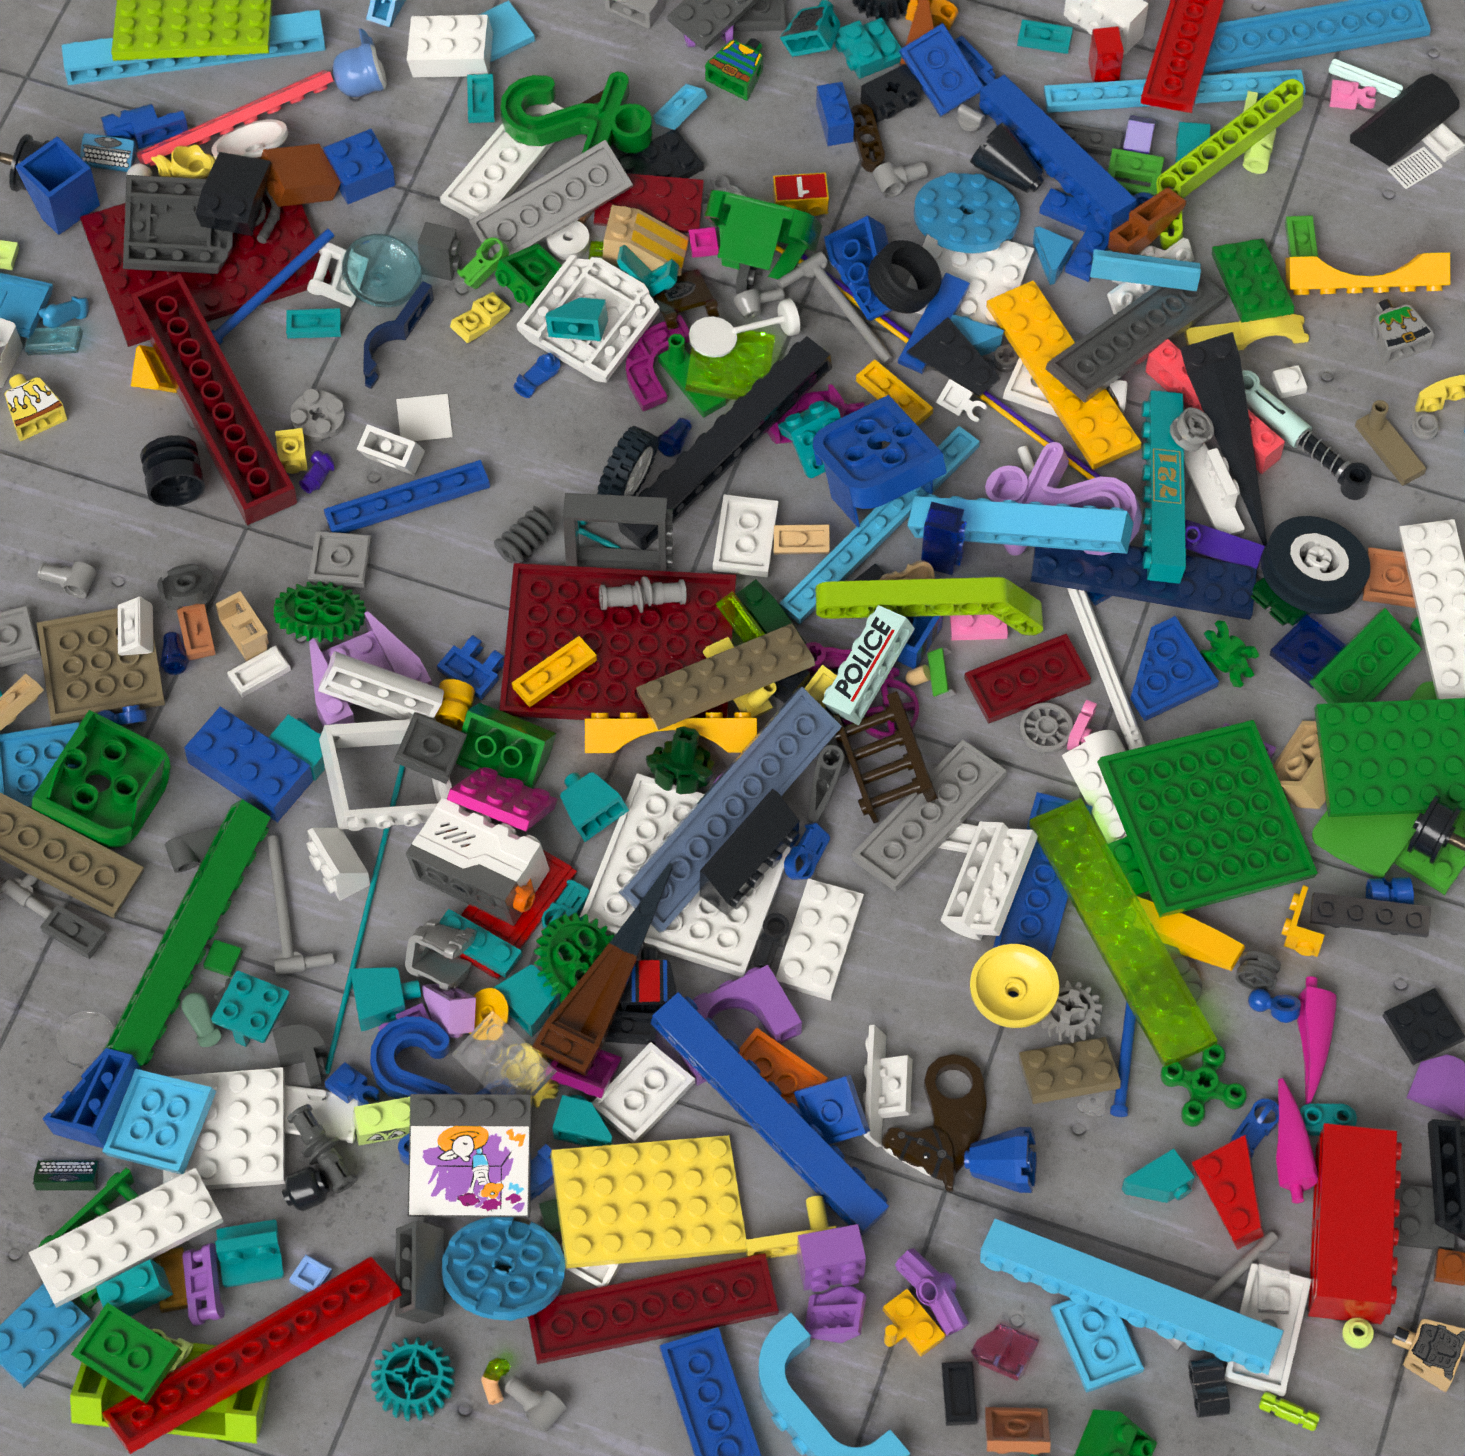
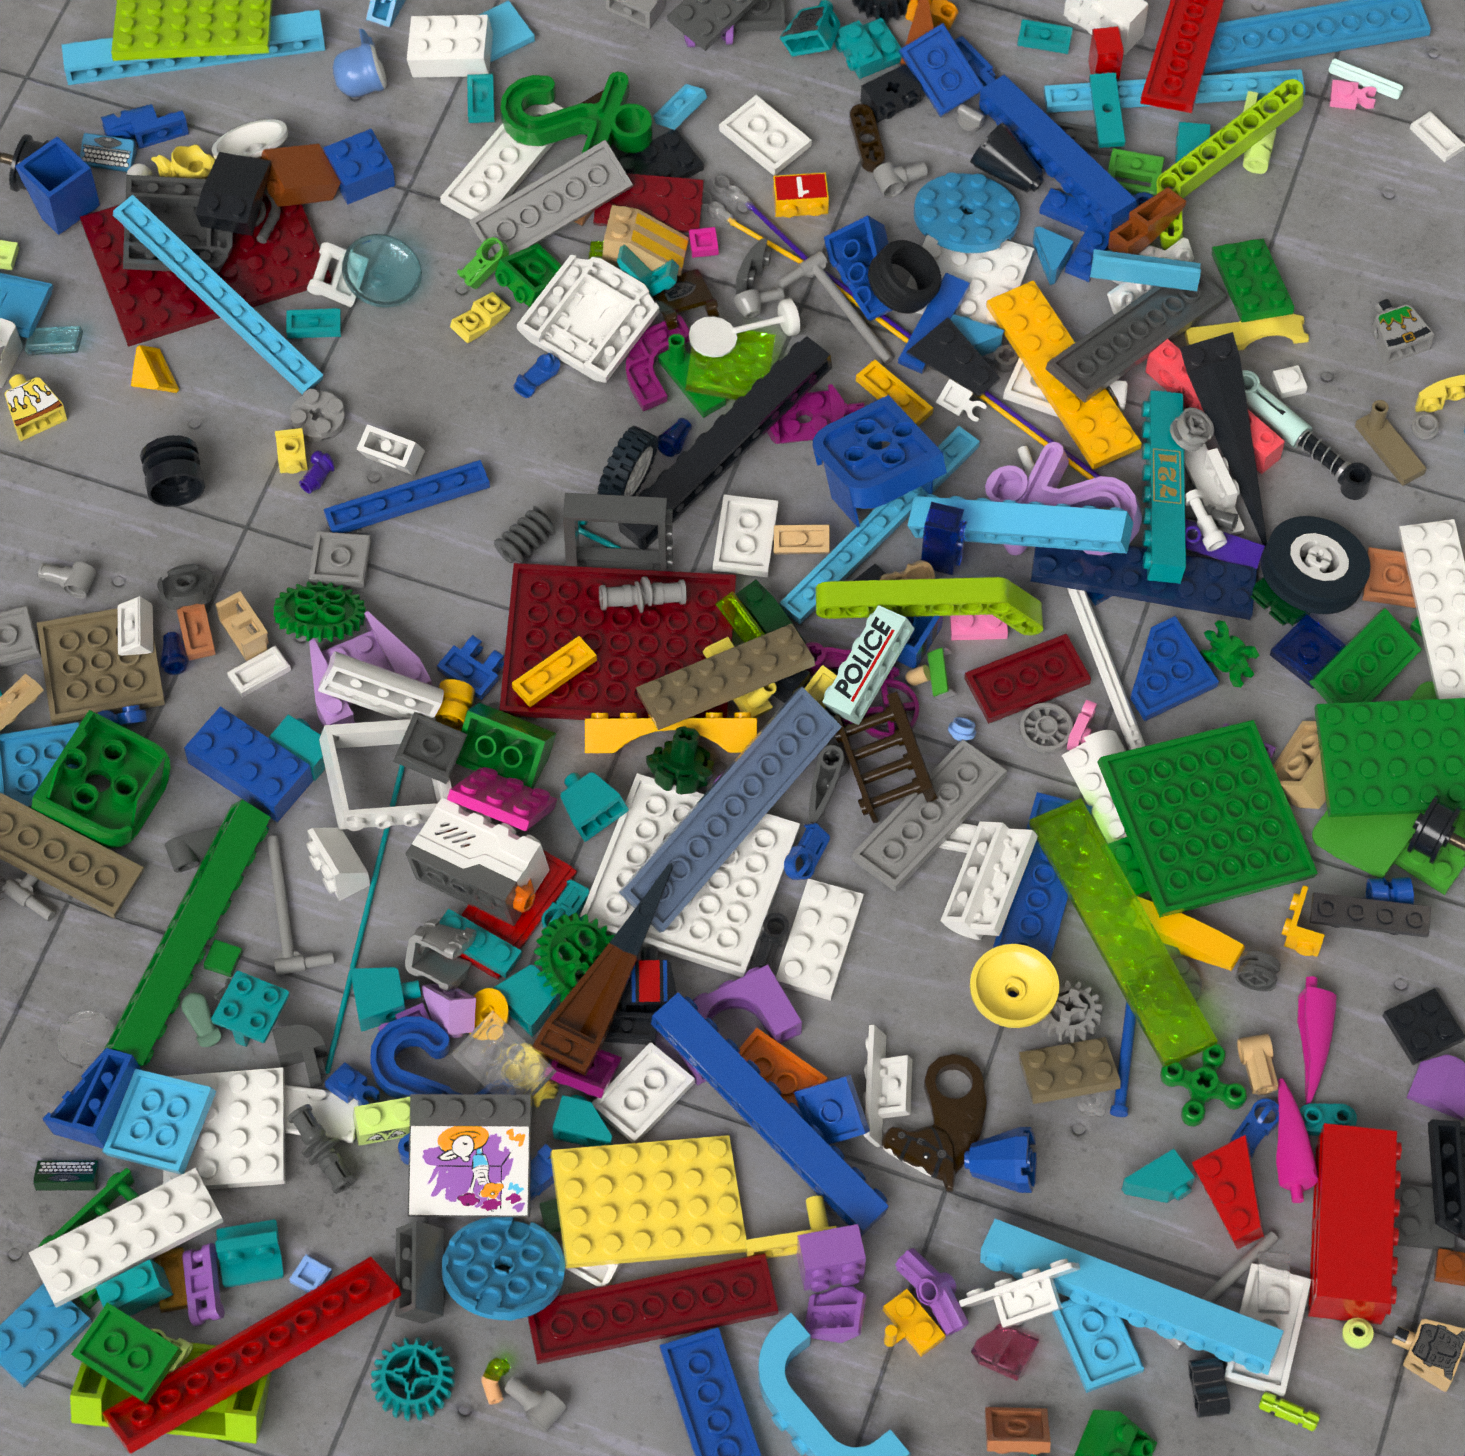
(59, 314): dark azure piece -> none
(73, 931): dark grey plate -> none
(214, 399): dark red brick -> none
(217, 294): none -> medium azure plate
(245, 114): coral plate -> none
(272, 285): blue bar -> none
(305, 1188): black head -> none
(395, 330): dark blue piece -> none
(424, 417): white sticker -> none
(439, 251): dark grey brick -> none
(577, 246): white piece -> none
(578, 320): teal slope -> none
(736, 67): green torso -> none
(749, 853): black slope -> none
(754, 227): green piece -> none
(765, 135): none -> white plate
(802, 429): teal bracket -> none
(834, 113): blue brick -> none
(959, 1393): black tile -> none
(962, 728): none -> light blue plate
(1026, 1297): none -> white bracket
(1106, 98): none -> teal tile
(1139, 134): slope -> none
(1213, 537): none -> white piece
(1221, 518): none -> dark grey pin
(1257, 1056): none -> tan piece
(1283, 1007): blue plate -> none
(1301, 236): bright green plate -> none
(1312, 273): yellow arch -> none
(1406, 119): black piece -> none
(1414, 167): white sticker -> none

